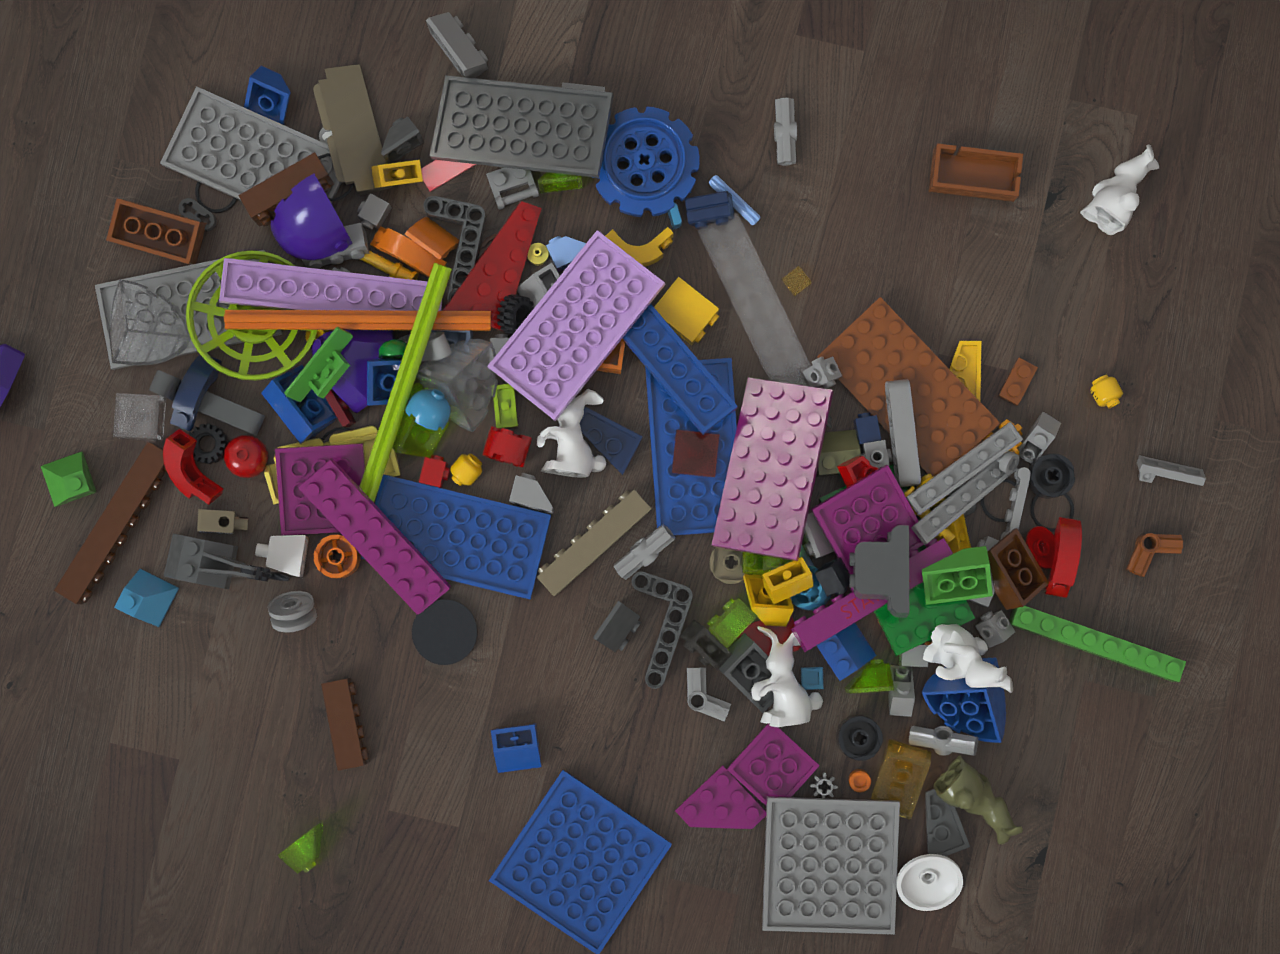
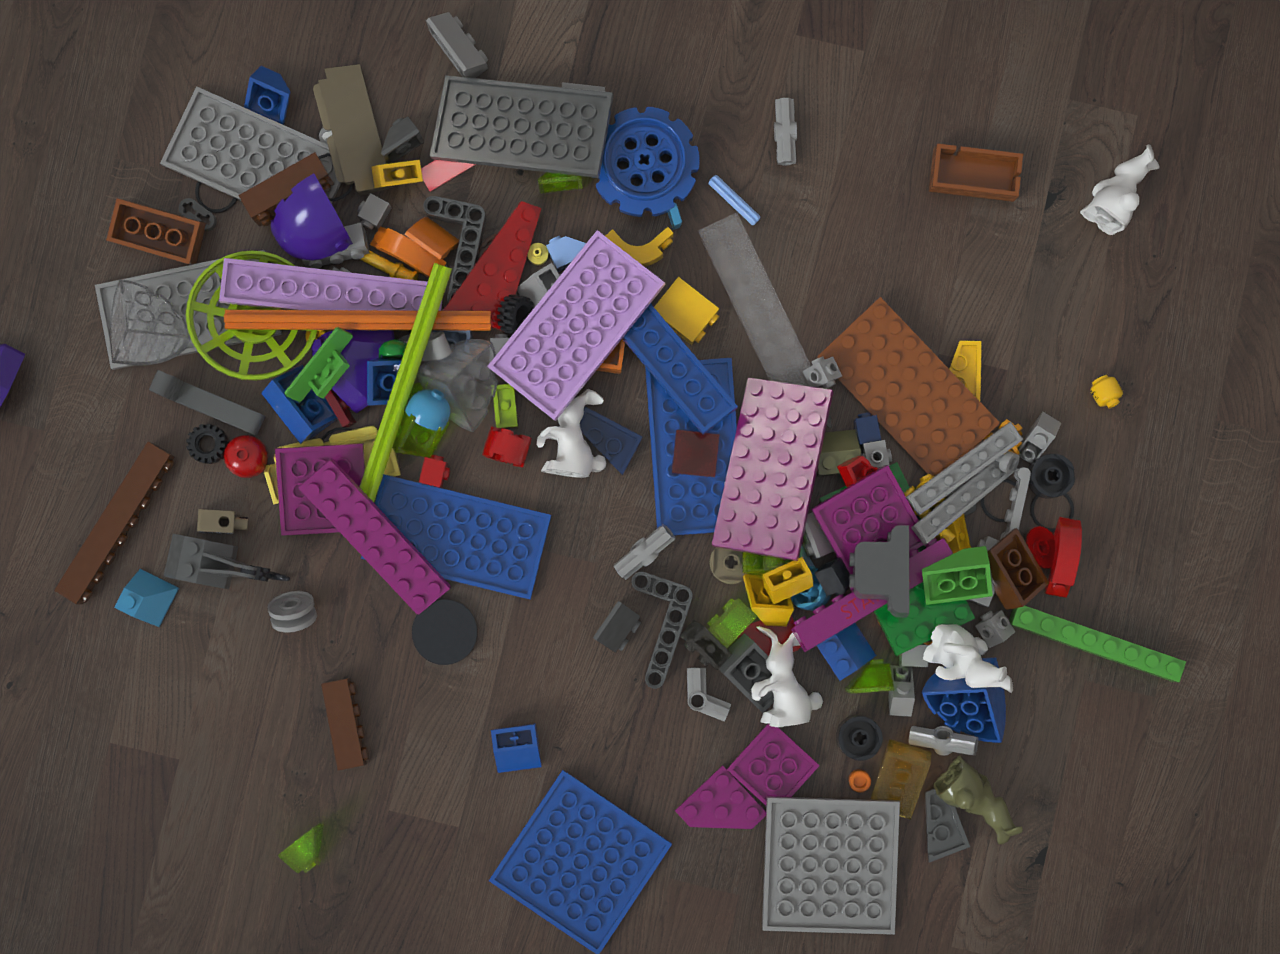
(68, 479): bright green slope -> none
(139, 417): clear brick -> none
(183, 471): red arch -> none
(191, 392): dark blue arch -> none
(285, 553): white torso -> none
(332, 568): orange brick -> none
(466, 469): yellow head -> none
(510, 178): light grey plate -> none
(529, 494): light grey slope -> none
(594, 542): dark tan brick -> none
(710, 209): dark blue brick -> none
(796, 281): clear yellow tile -> none
(812, 677): dark azure tile -> none
(819, 781): light grey gear -> none
(902, 433): light grey beam -> none
(929, 890): white dish -> none
(1017, 381): dark orange plate -> none
(1153, 467): light grey hinge -> none
(1161, 543): dark orange piece -> none

